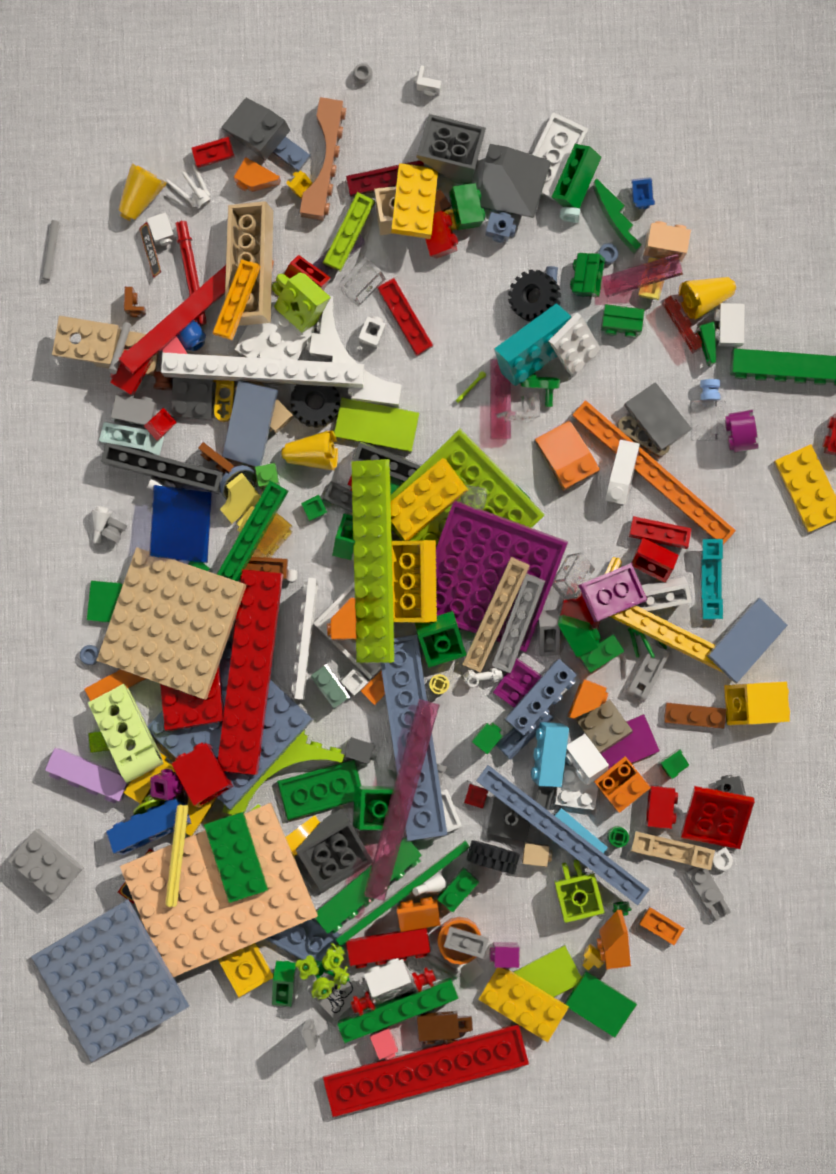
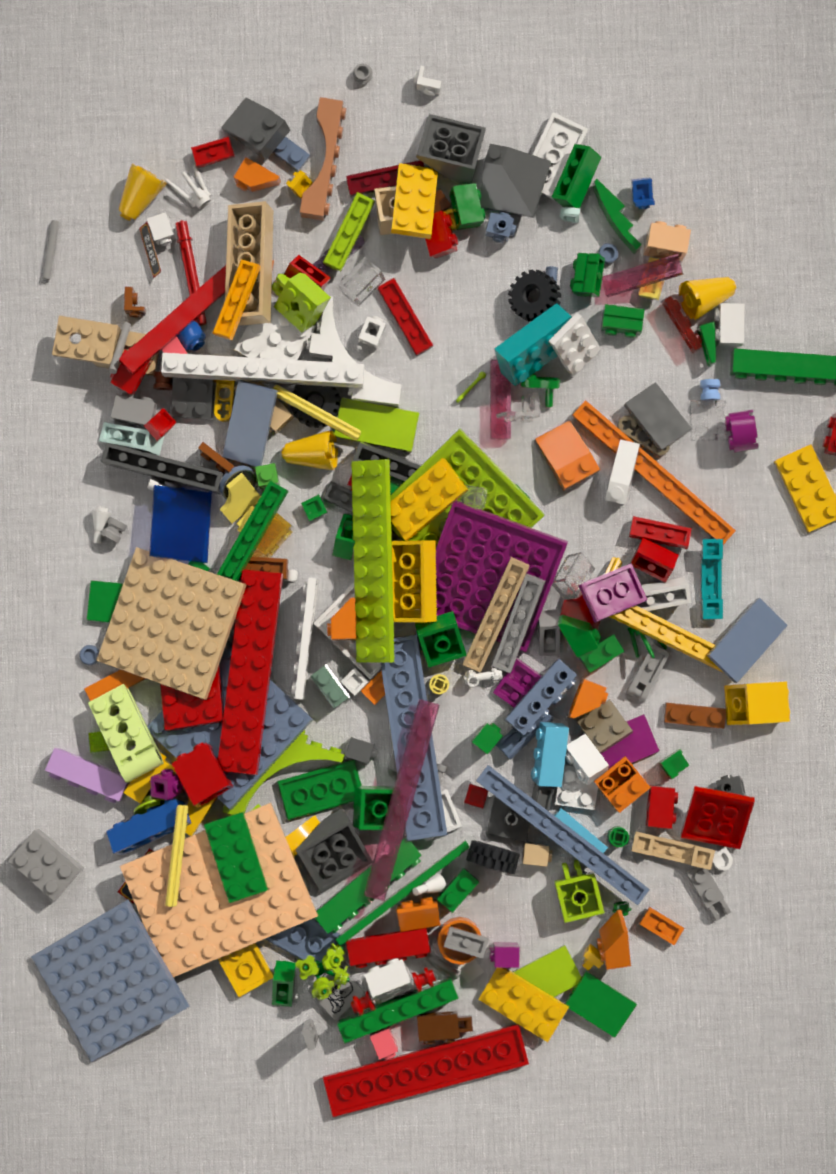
(317, 413): none -> light yellow axle

